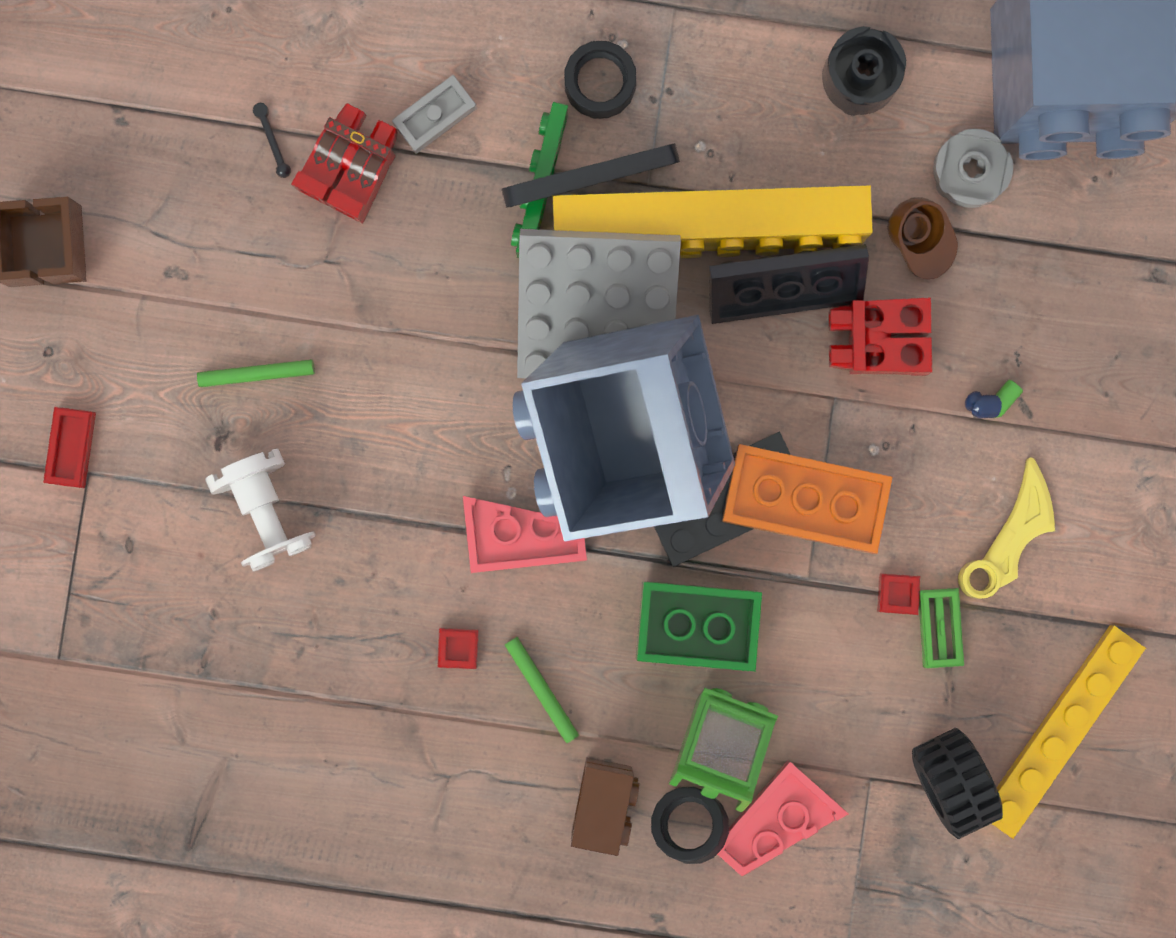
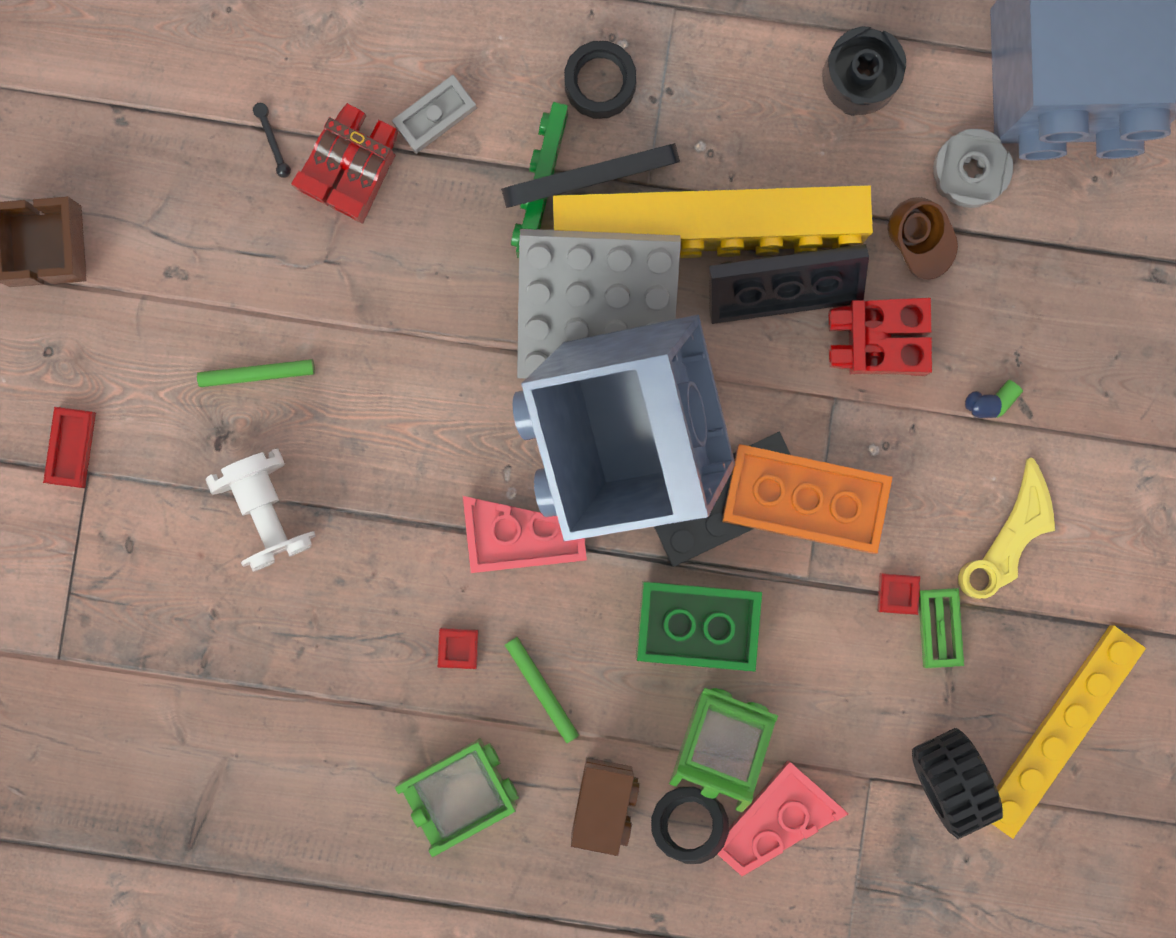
(459, 796): none -> window

